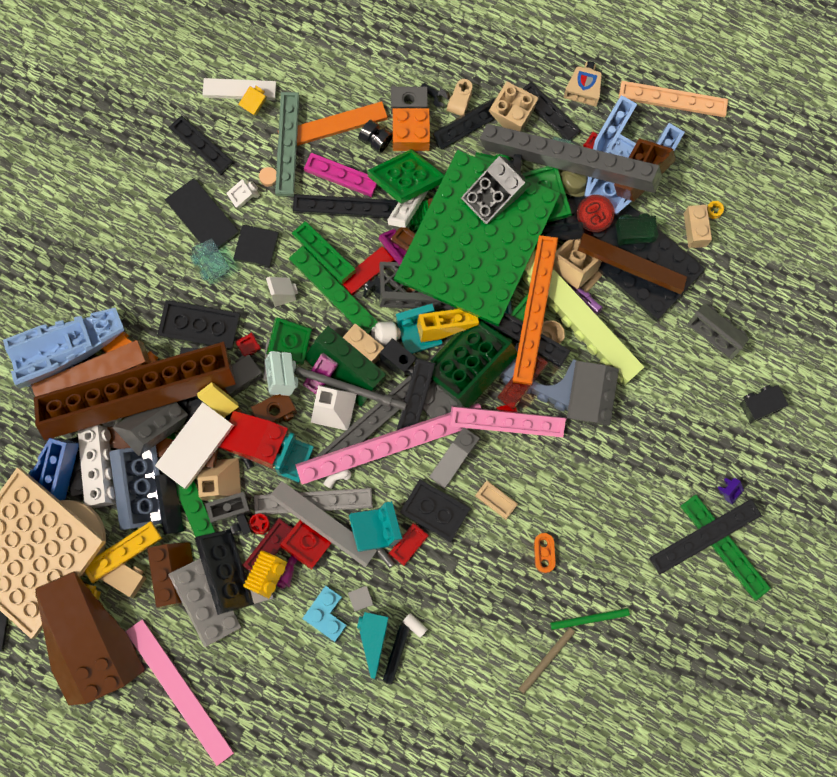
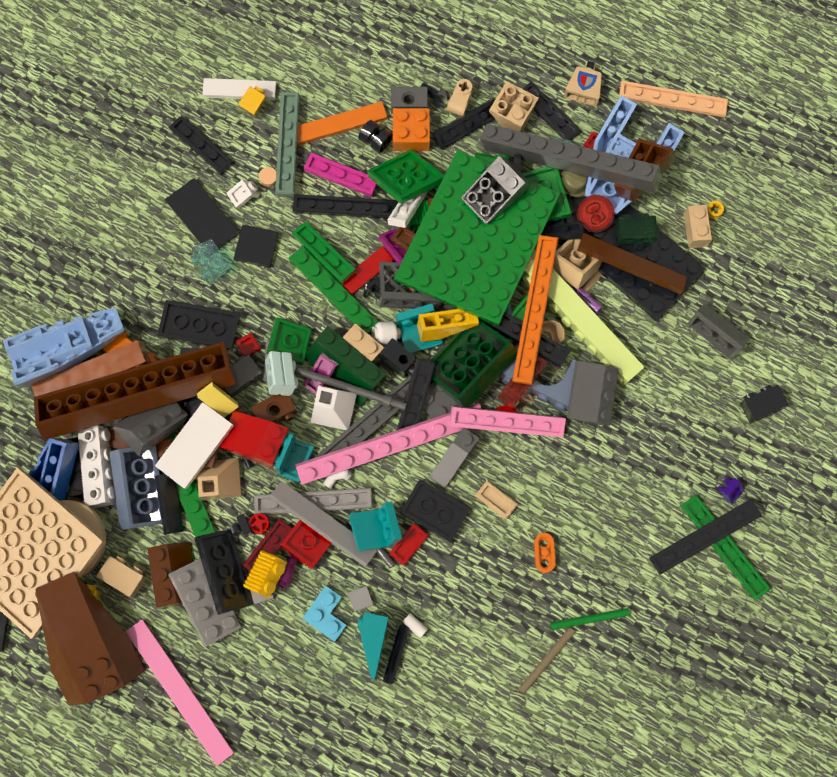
(122, 552): yellow tile -> none
(228, 508): dark grey brick -> none
(281, 290): white slope -> none

